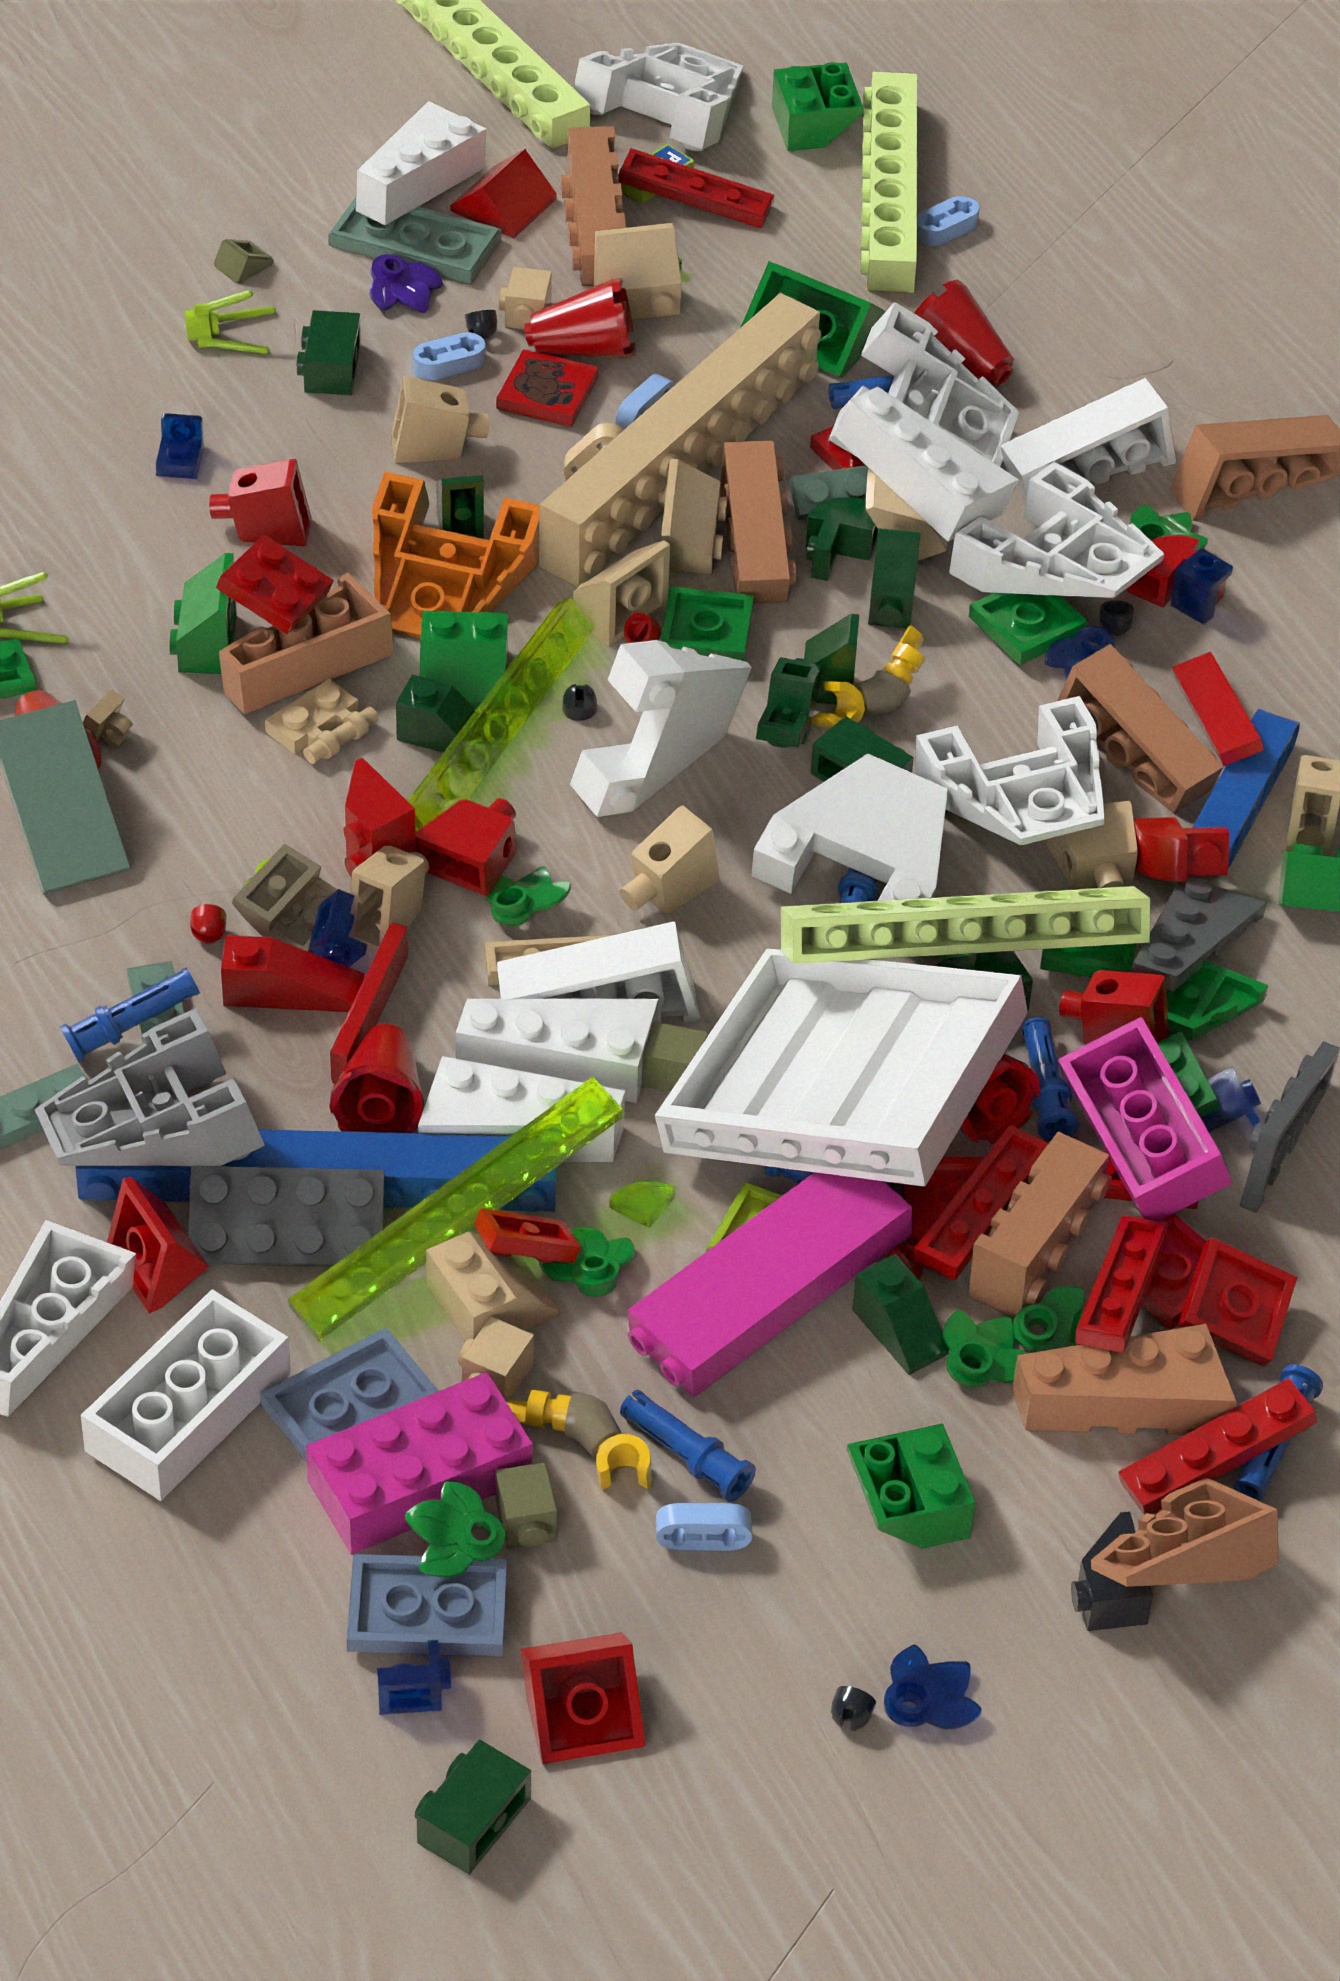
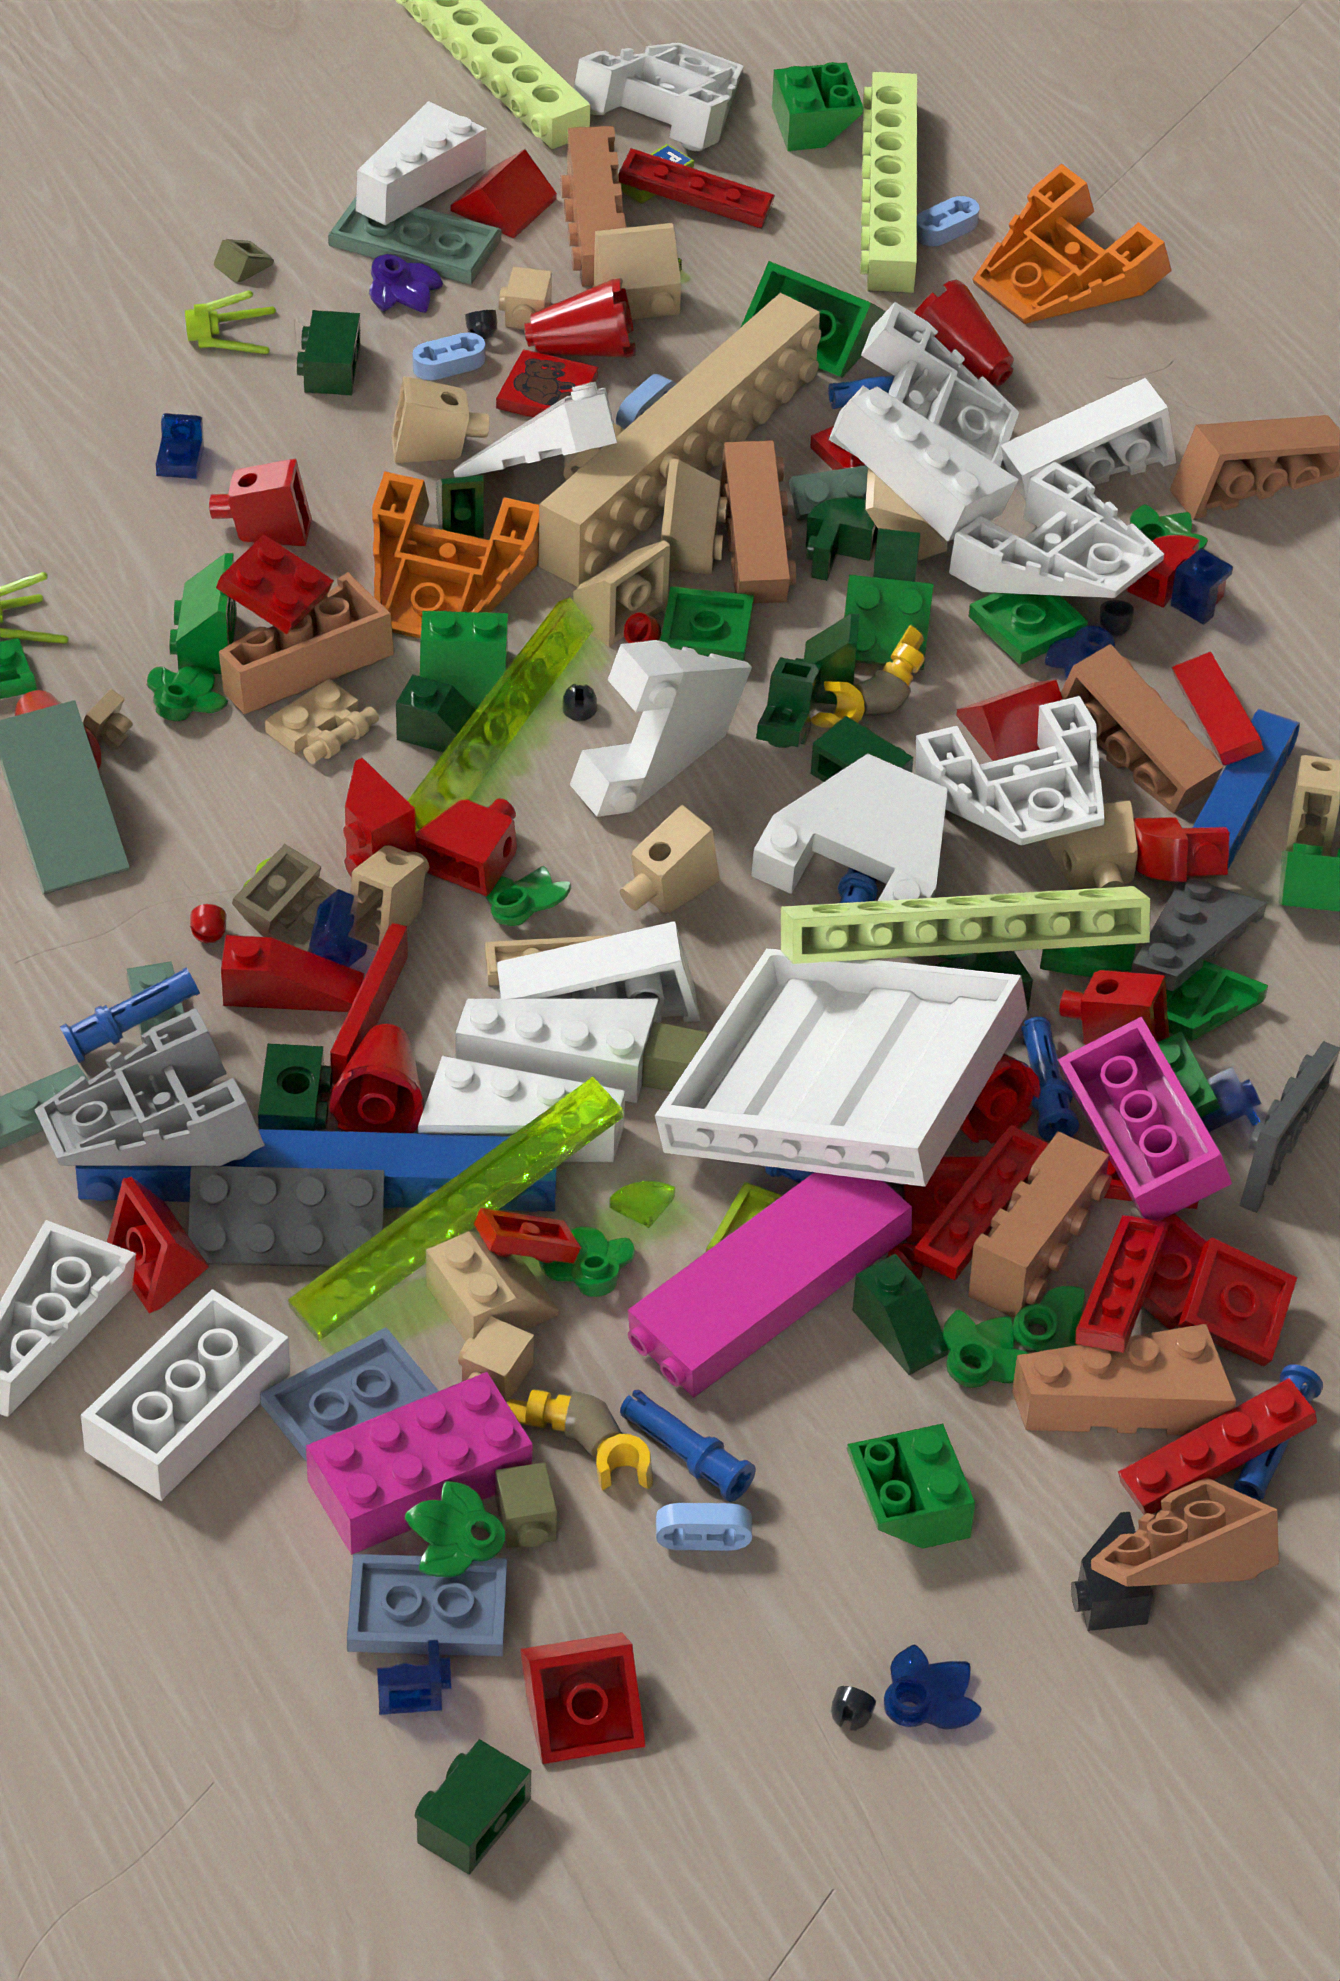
(184, 692): none -> green plate
(294, 1088): none -> dark green brick
(565, 428): none -> white wedge
(885, 614): none -> green plate
(1009, 721): none -> red slope
(1054, 268): none -> orange wedge

